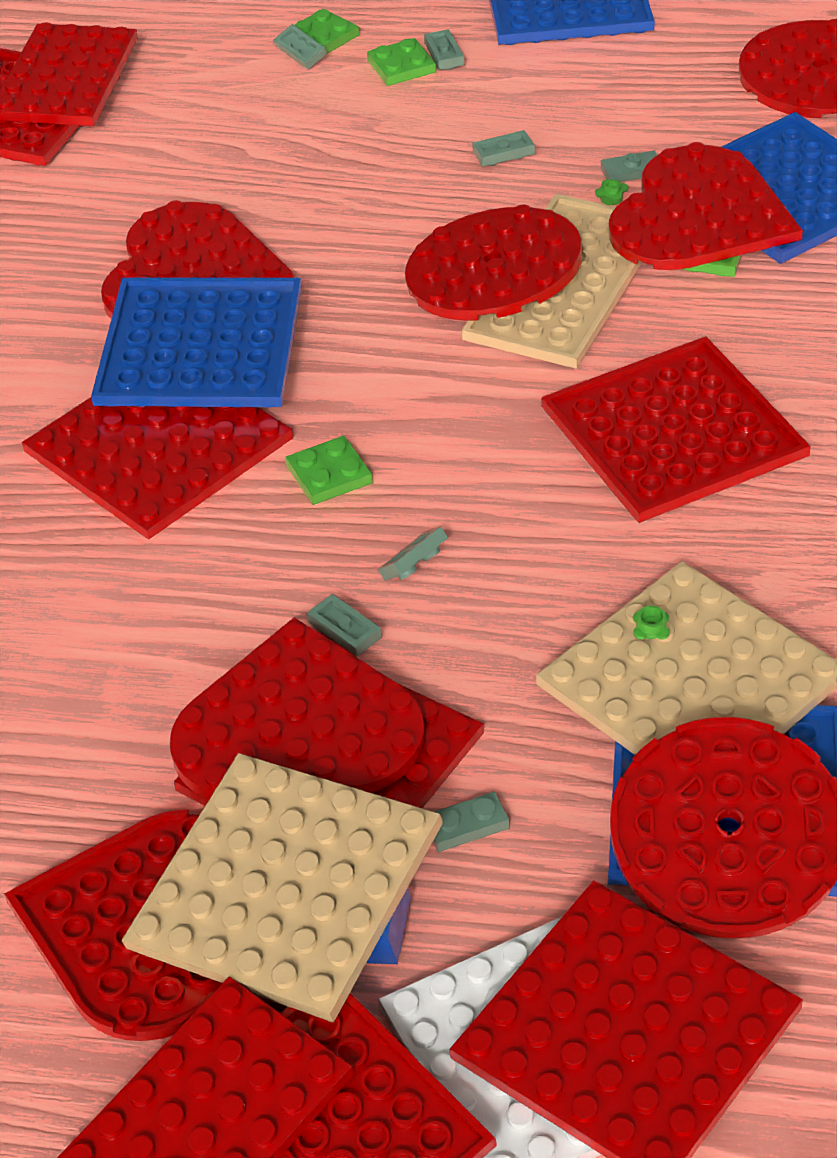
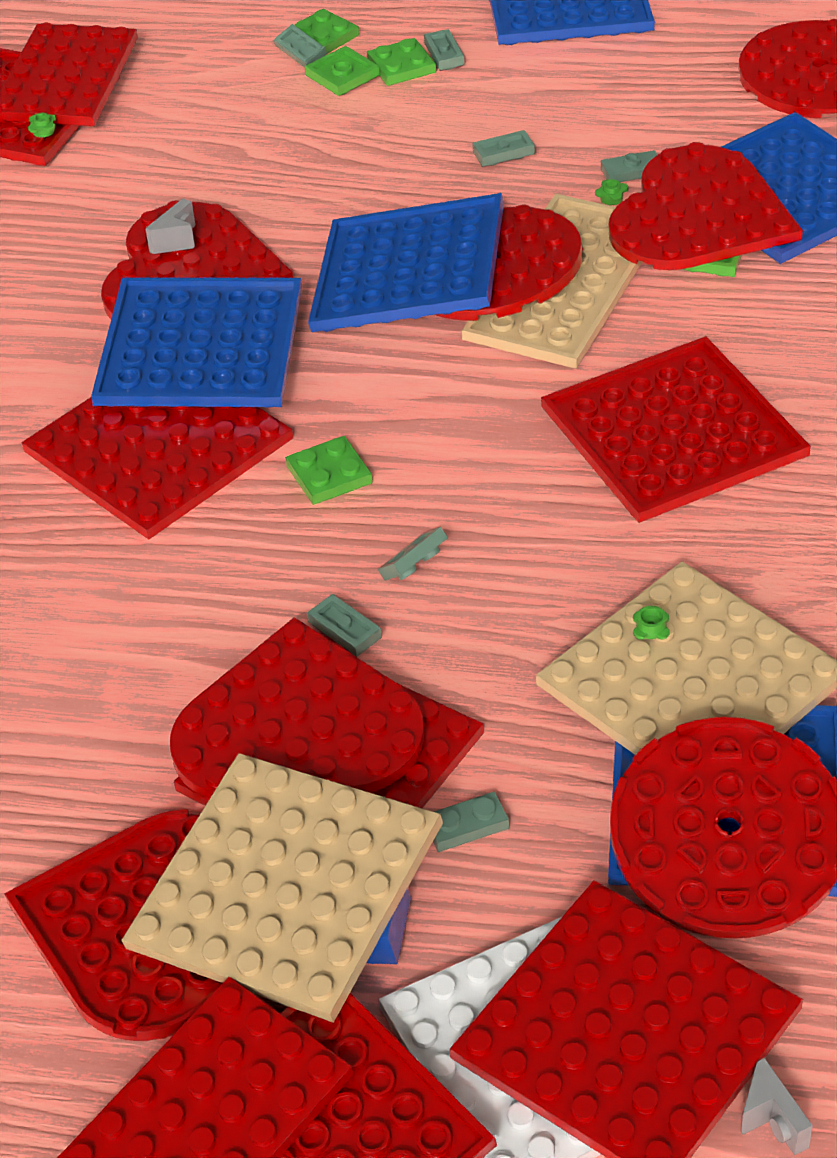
(42, 124): none -> bright green plate
(172, 229): none -> light grey slope
(342, 70): none -> bright green plate
(408, 263): none -> blue plate
(772, 1103): none -> light grey slope

